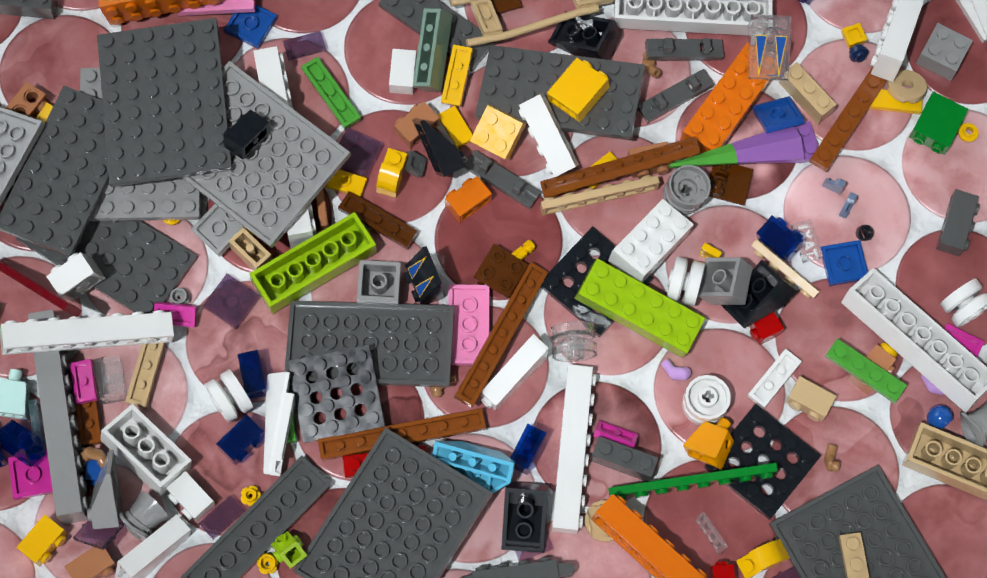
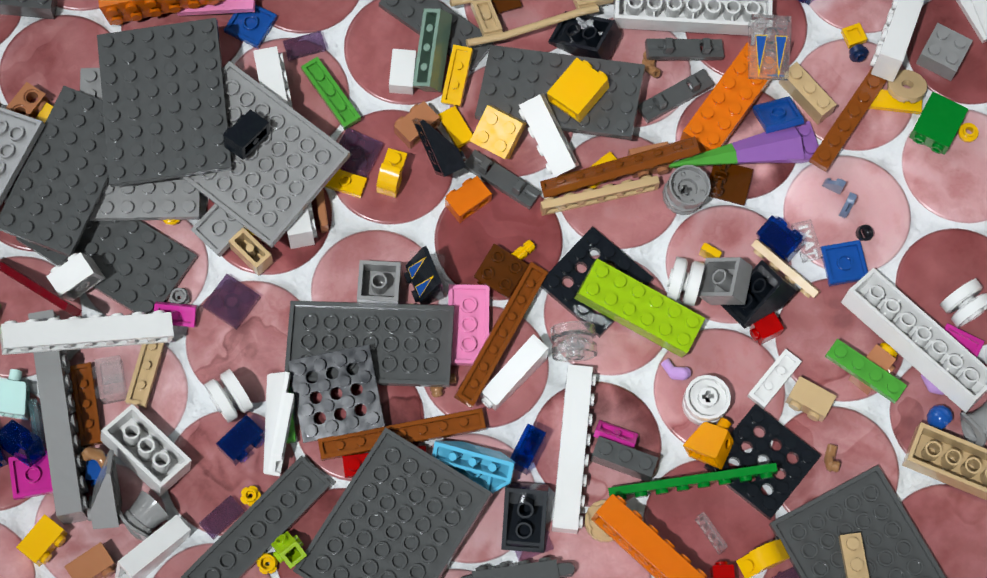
(84, 381): dark pink plate -> none
(96, 537): clear purple piece -> none
(190, 497): white brick -> none
(252, 374): clear blue brick -> none
(313, 262): lime brick -> none
(378, 220): reddish brown plate -> none
(414, 164): dark grey plate -> none
(651, 242): white brick -> none
(958, 223): dark grey brick -> none

